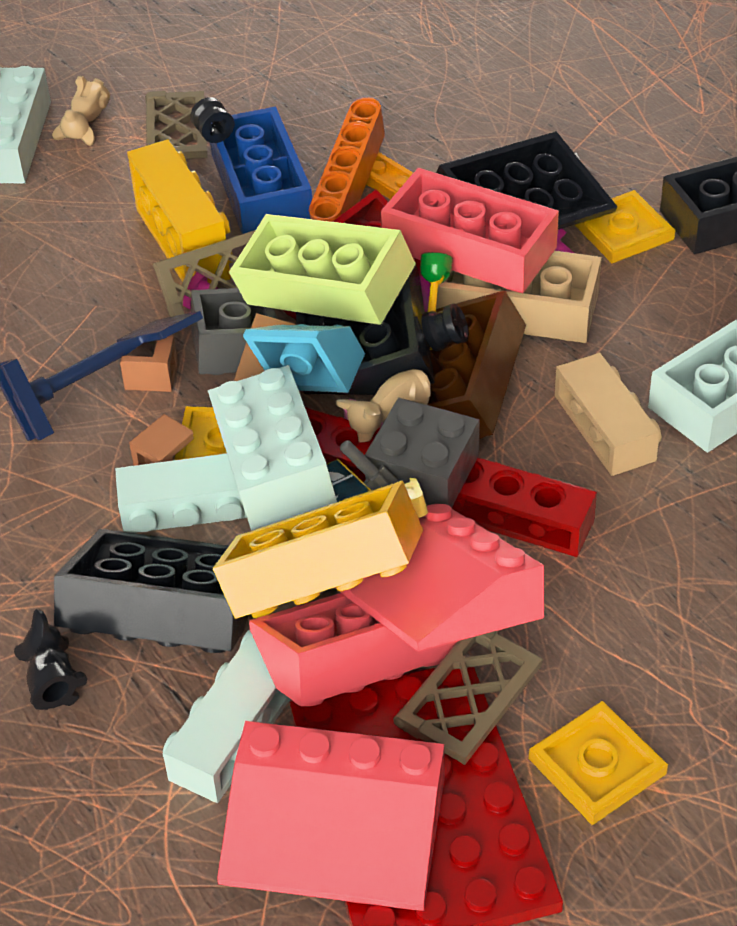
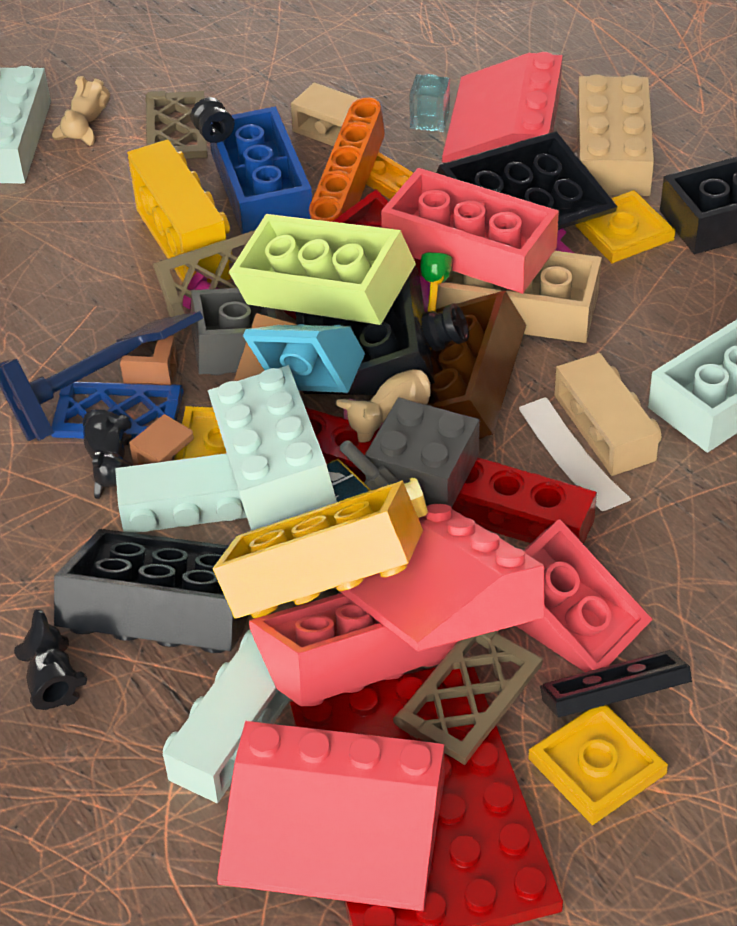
(68, 407): none -> blue window
(105, 443): none -> black animal
(320, 113): none -> tan brick
(429, 102): none -> clear light blue brick
(504, 105): none -> coral slope
(570, 454): none -> white sticker
(585, 607): none -> coral slope
(615, 683): none -> black tile
(616, 132): none -> tan brick

